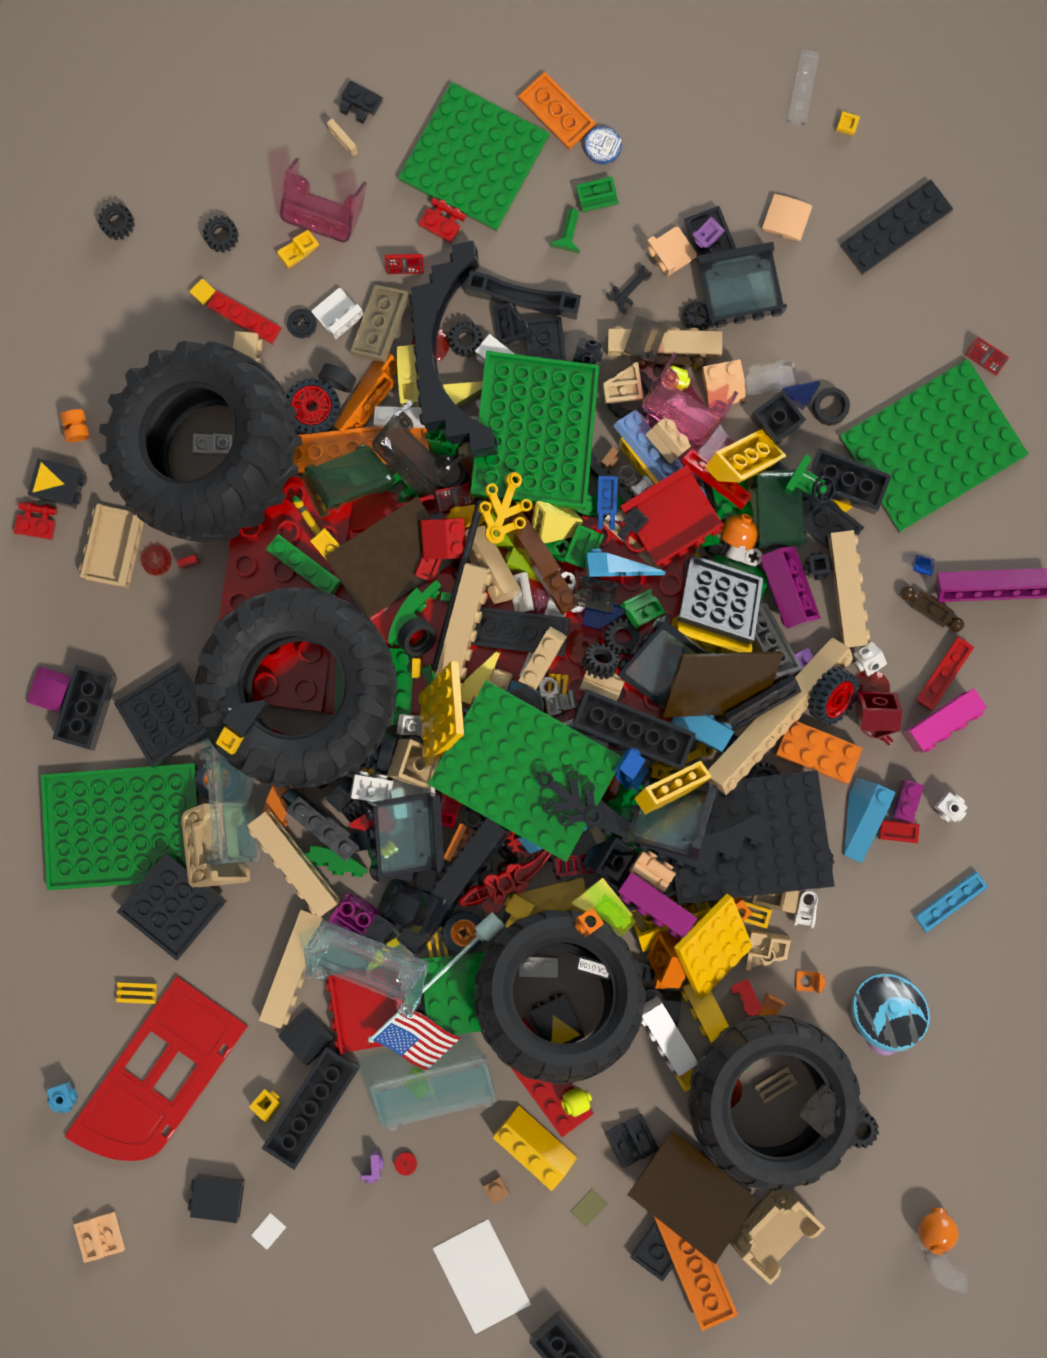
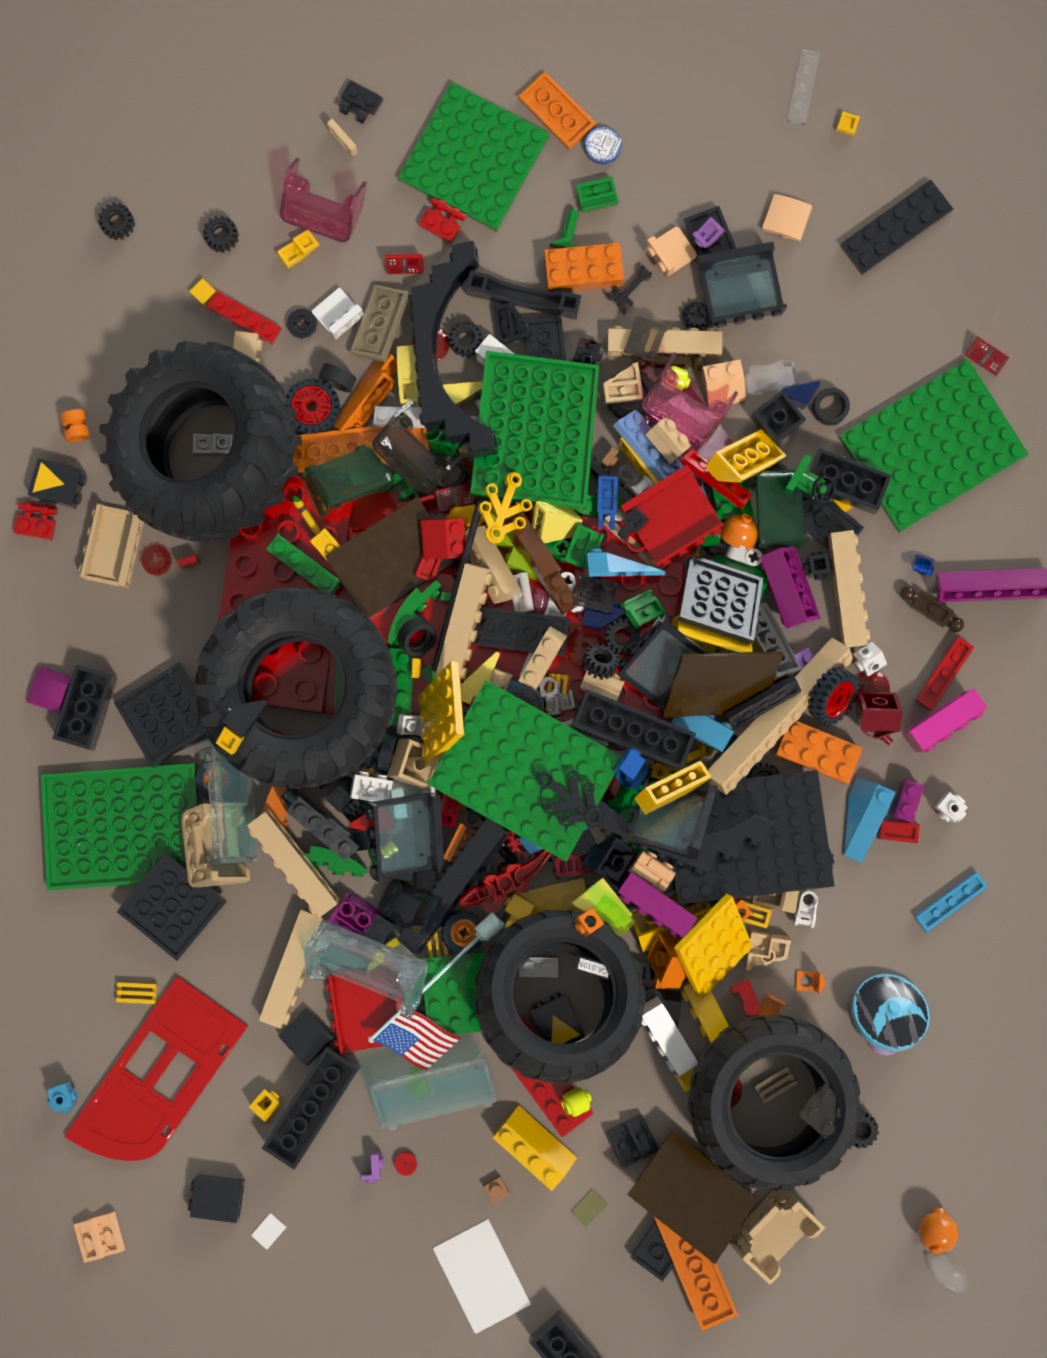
(584, 267): none -> orange brick

